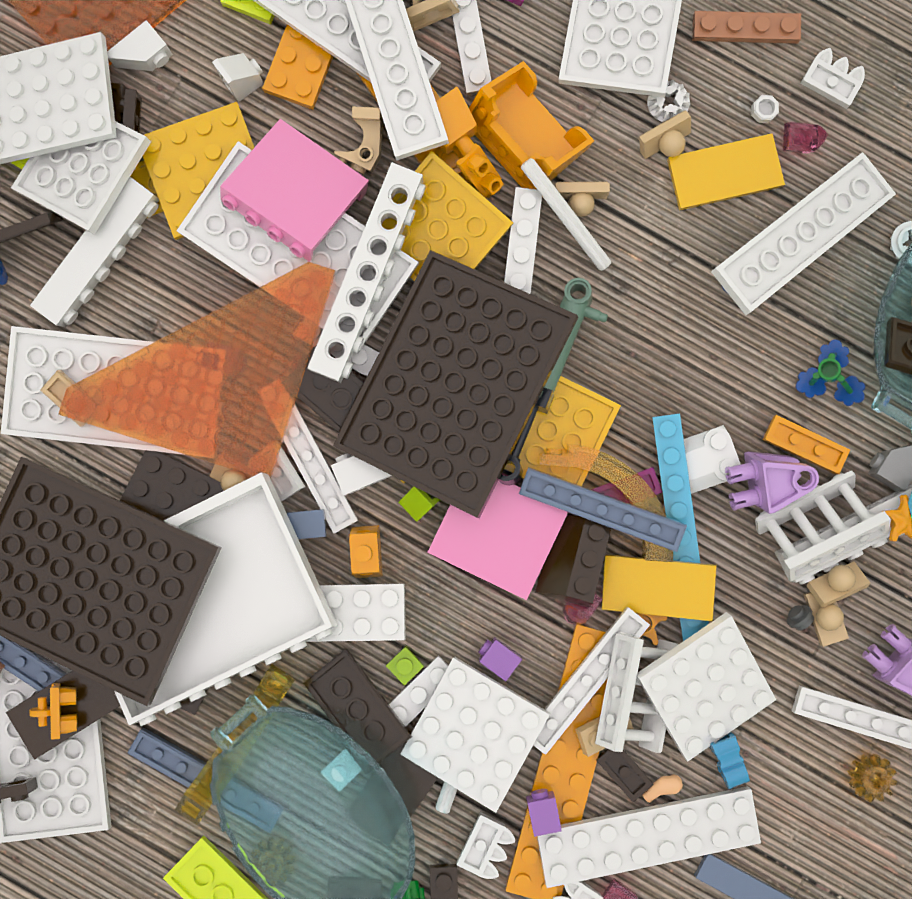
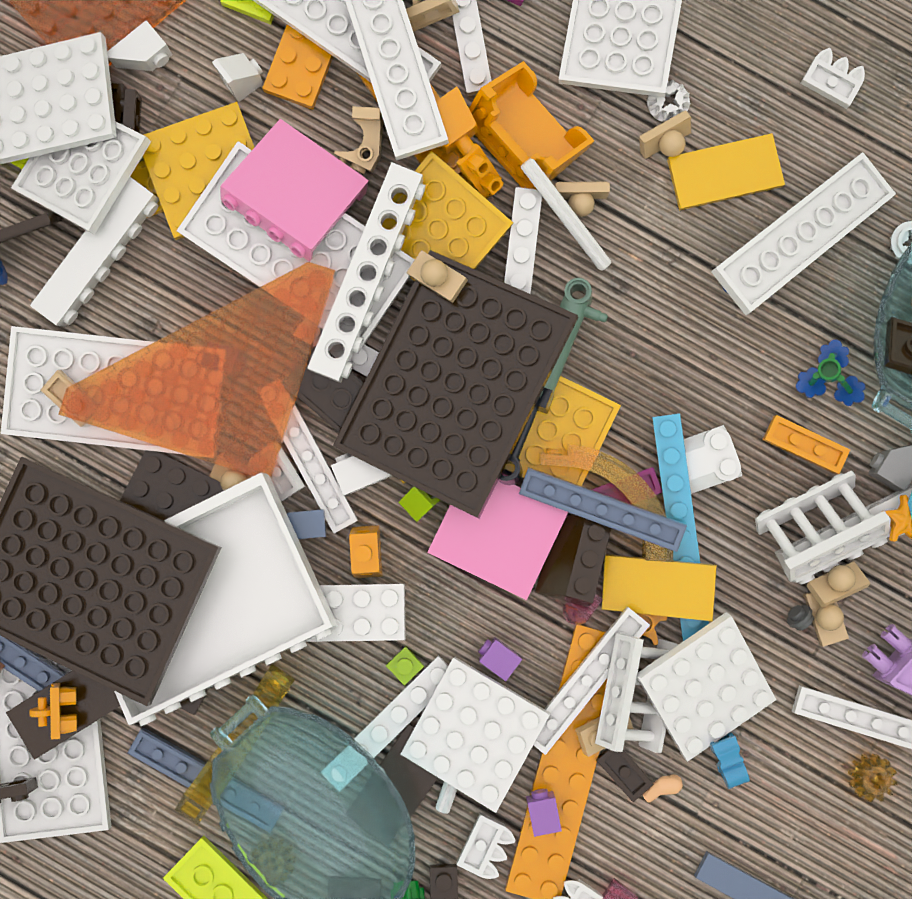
(357, 706): dark brown tile -> none
(437, 276): none -> tan tile
(649, 836): white plate -> none
(746, 27): nougat plate -> none
(765, 109): white tile -> none
(770, 481): lavender piece -> none
(803, 137): clear pink plate -> none

